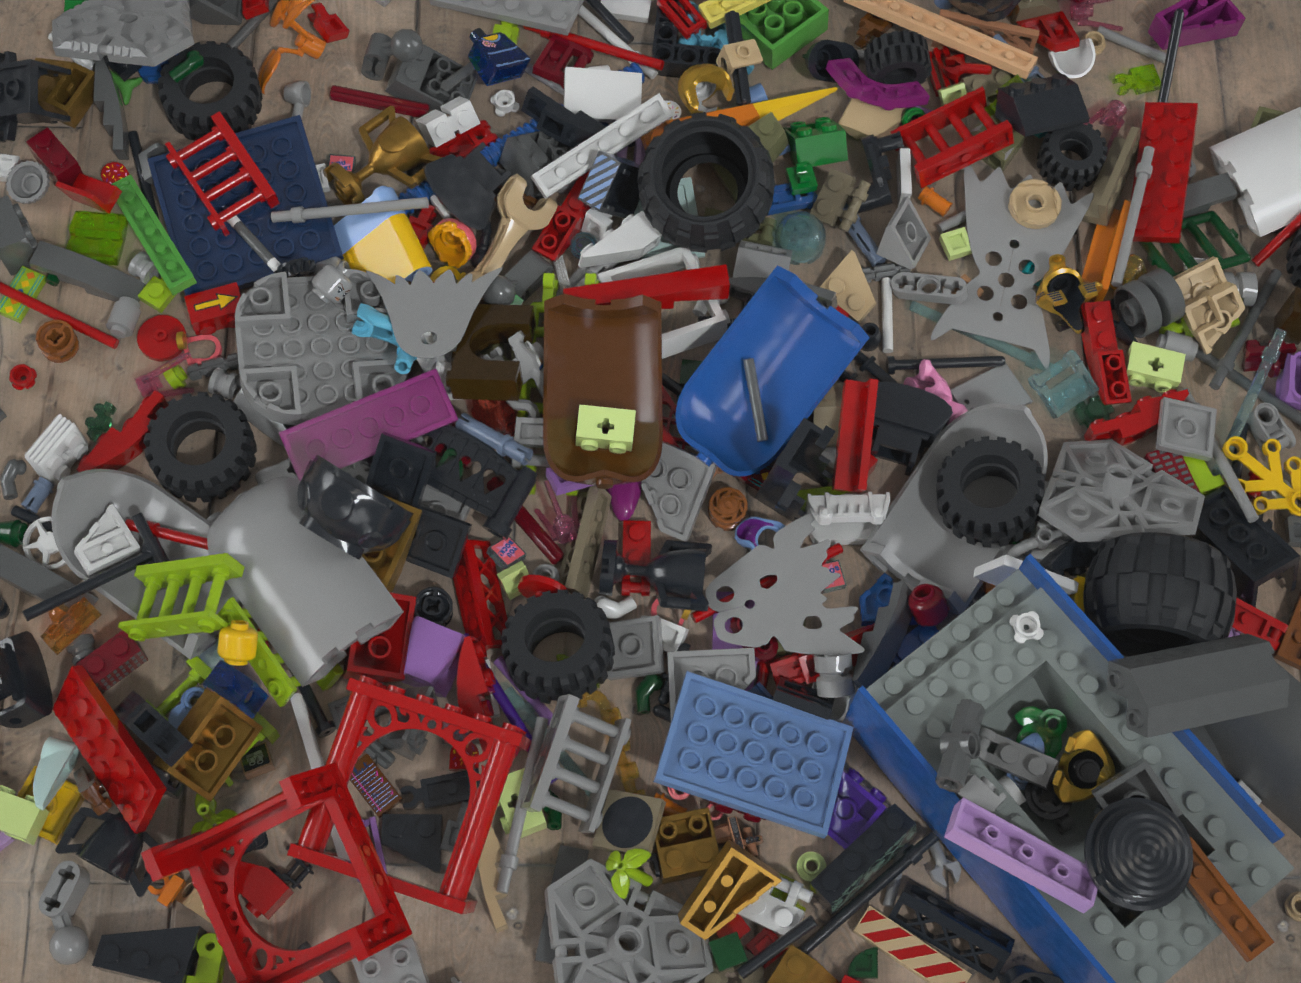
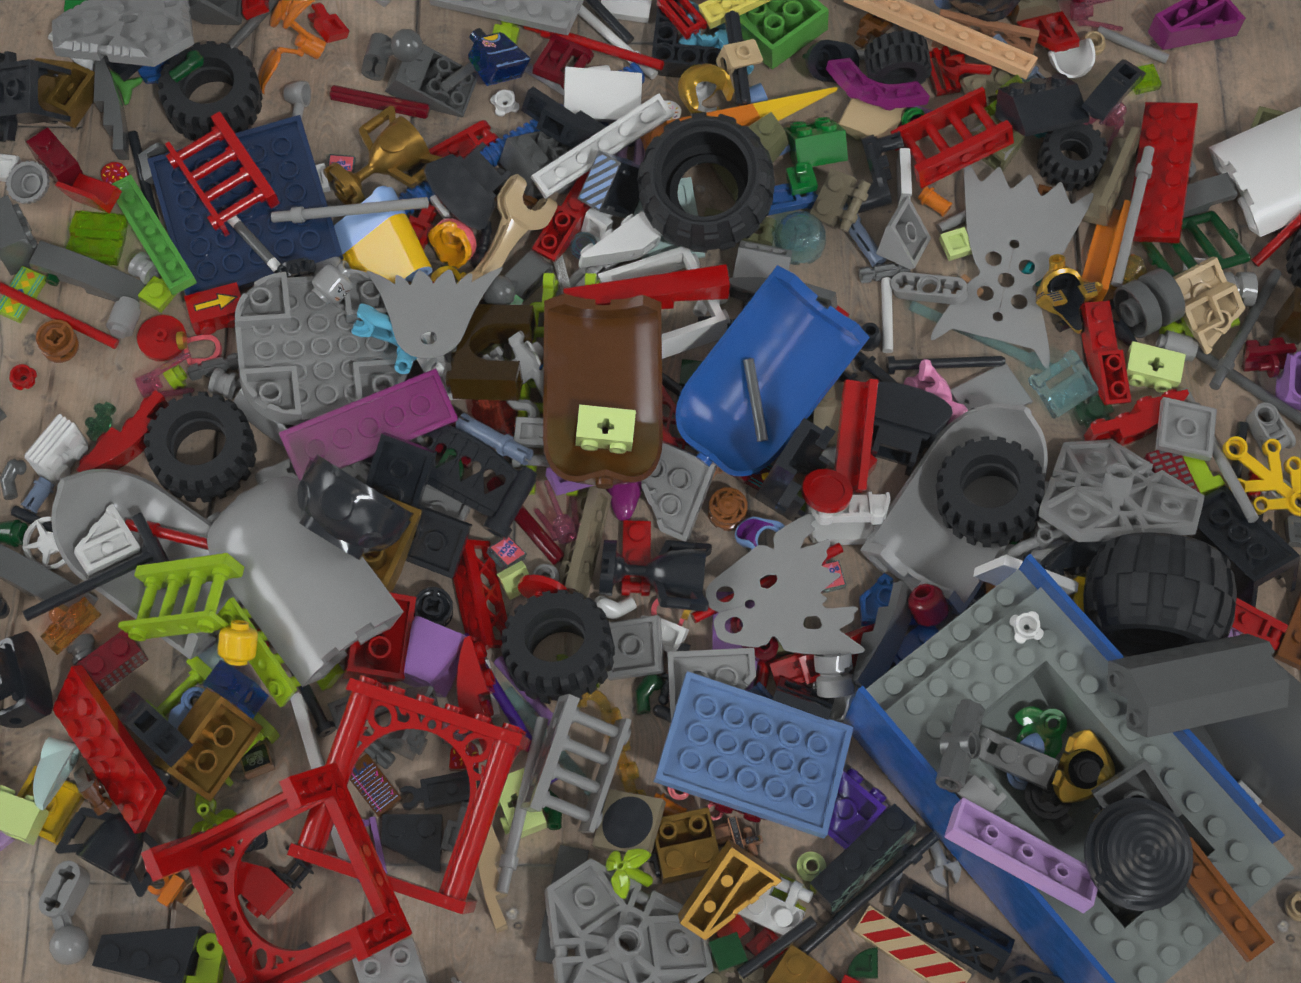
(440, 129): white piece -> none
(827, 491): none -> red piece
(851, 288): tan wing -> none
(951, 93): yellowish green plate -> none
(1012, 789): white tile -> none
(1026, 214): tan tile -> none
(1113, 90): none -> black slope
(1171, 55): black bar -> none
(1269, 356): clear light blue bar -> none

